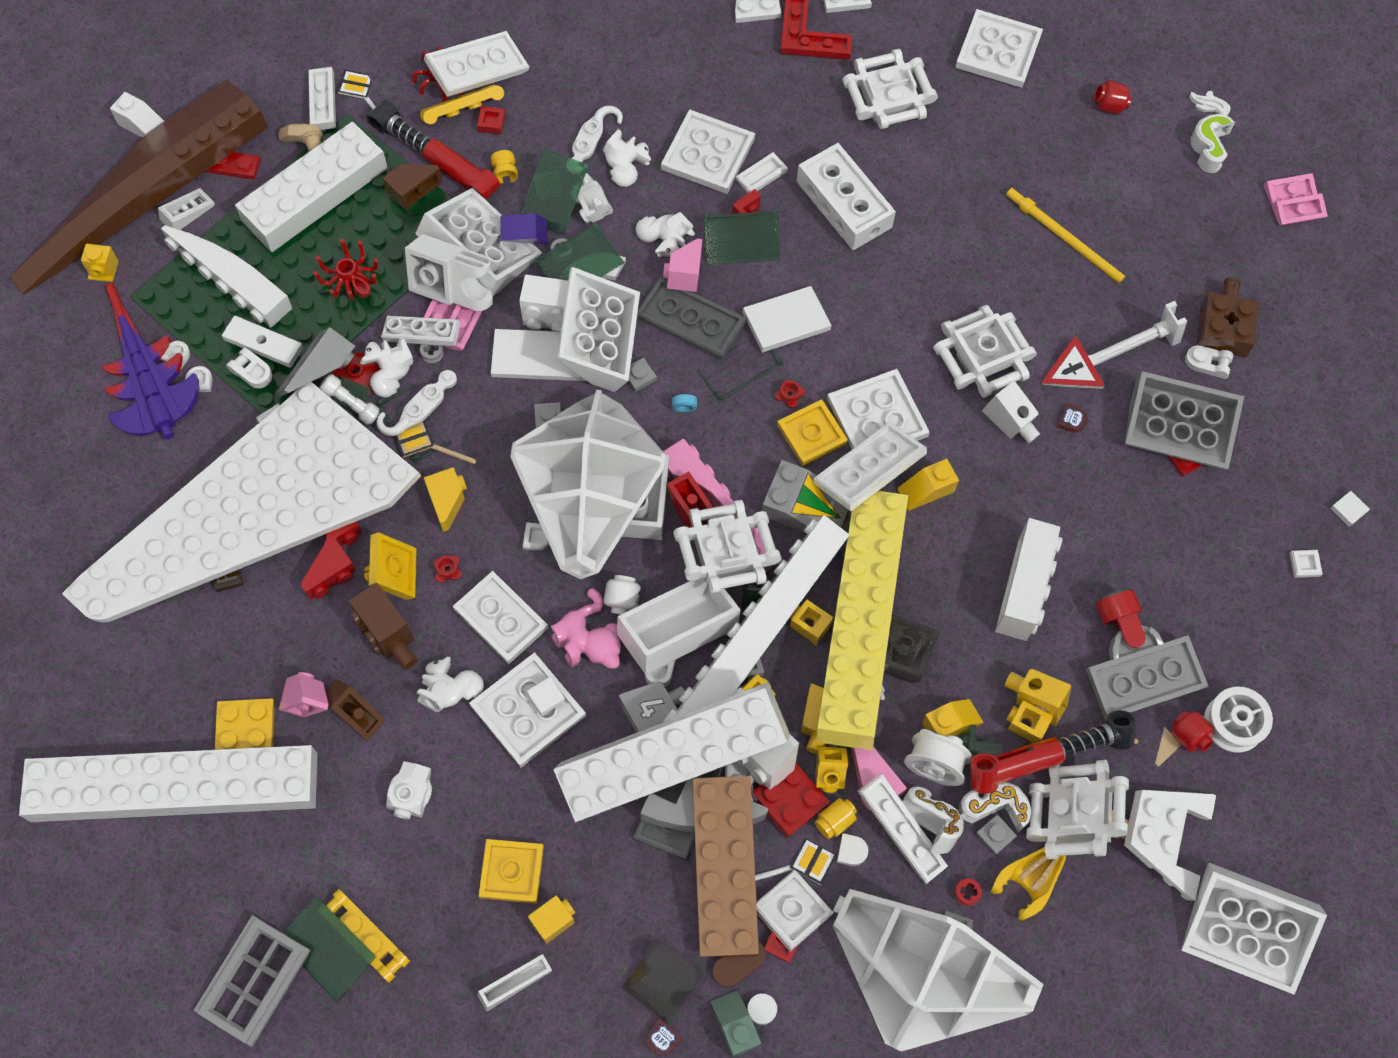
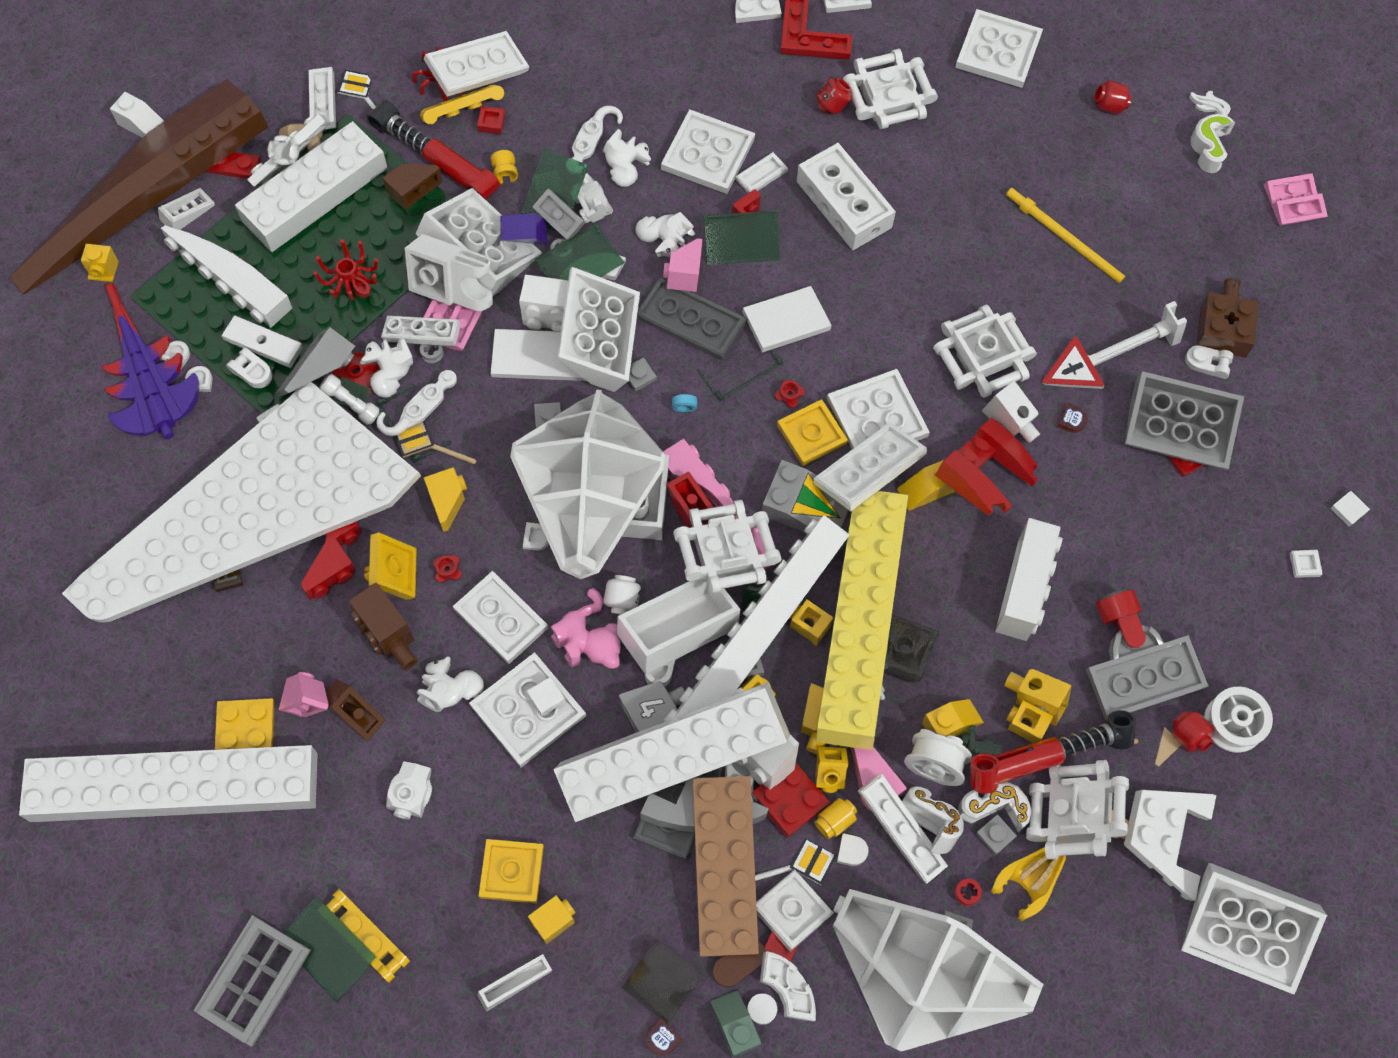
(286, 149): none -> white plate
(558, 214): none -> light grey plate
(790, 986): none -> white tile
(834, 95): none -> red head
(962, 467): none -> red wedge

